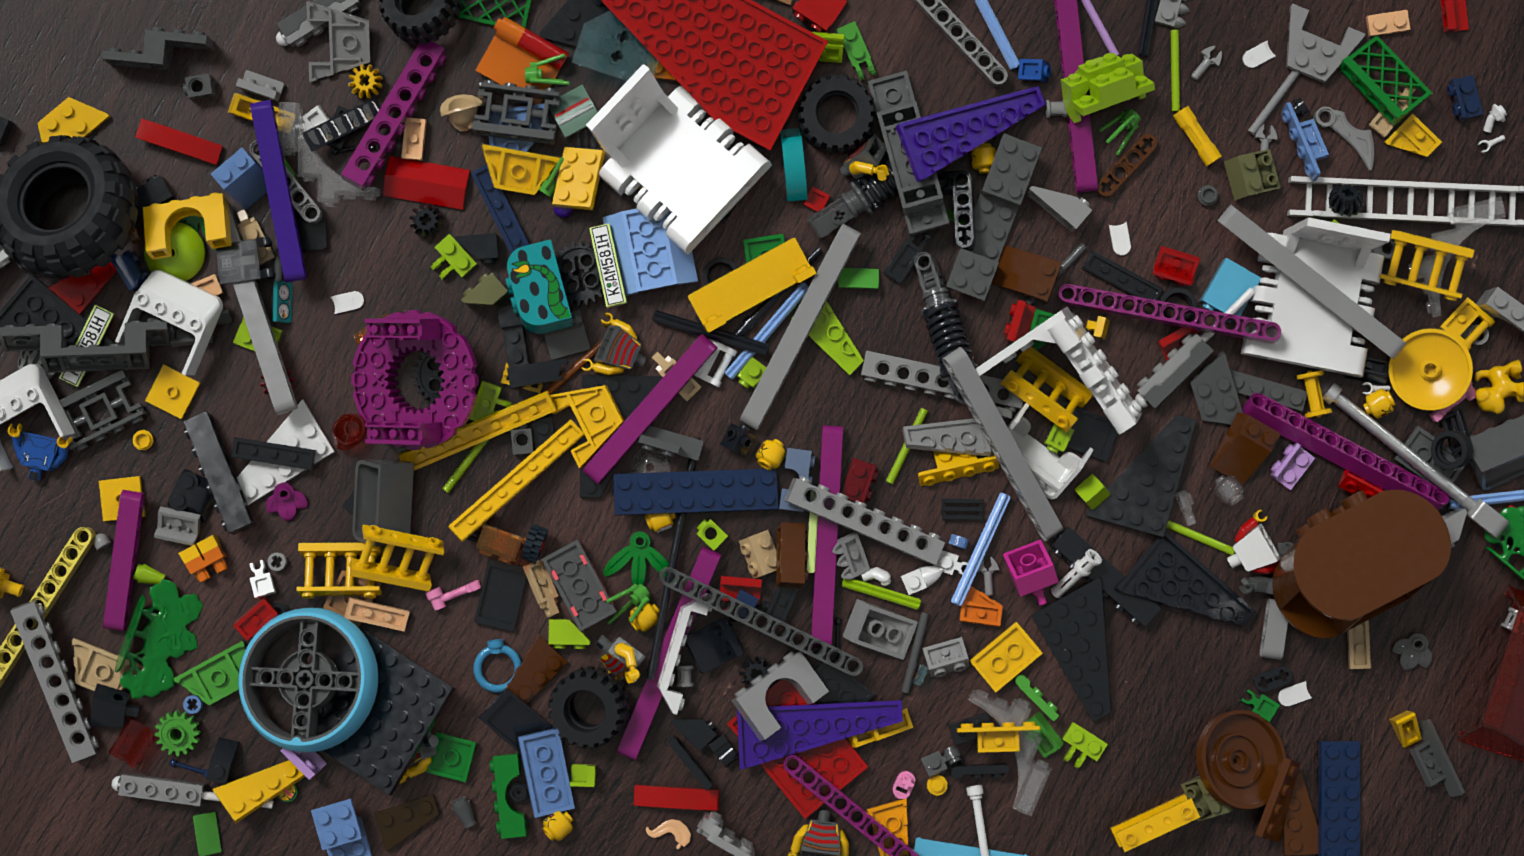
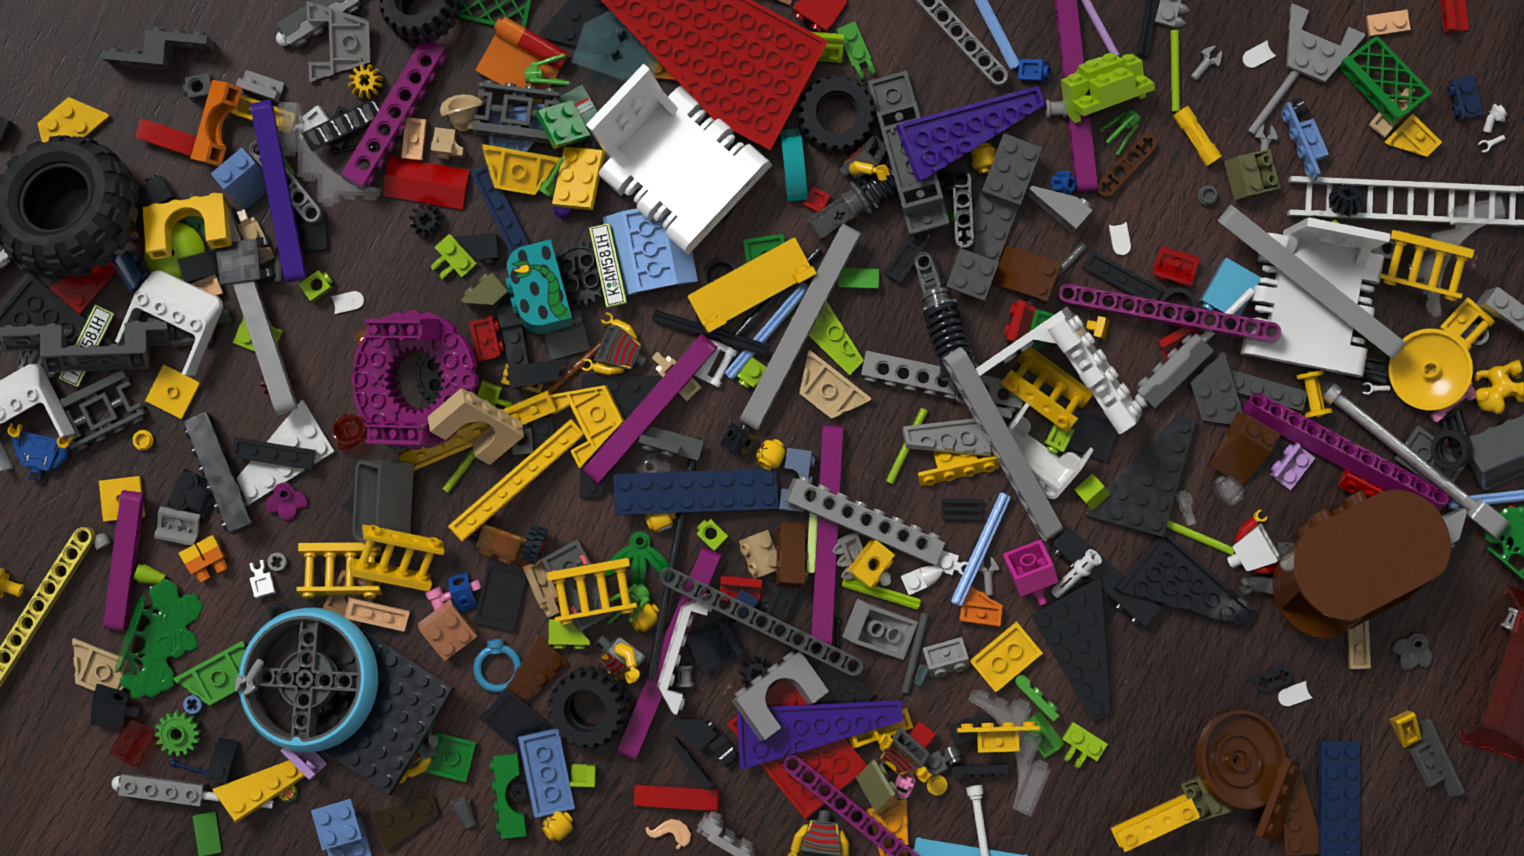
(75, 749): light grey brick -> none
(198, 265): none -> black slope
(220, 102): none -> orange arch
(249, 679): none -> light grey bar
(255, 618): red panel -> none
(282, 302): slope -> none
(307, 285): none -> lime brick
(445, 144): none -> tan brick
(447, 630): none -> nougat brick
(462, 594): none -> blue bracket
(467, 408): none -> tan arch
(486, 339): none -> red bracket
(562, 124): none -> green plate
(599, 571): none -> yellow fence
(828, 388): none -> tan wing
(858, 480): dark red bracket -> none
(860, 567): none -> yellow brick
(877, 789): none -> olive slope
(903, 755): none -> torso
(921, 734): none -> red brick
(958, 541): medium blue axle -> none
(1063, 182): none -> blue gear
(1264, 706): green plate -> none
(1273, 632): light grey beam -> none
(1359, 139): light grey piece -> none
(1379, 403): yellow head -> none

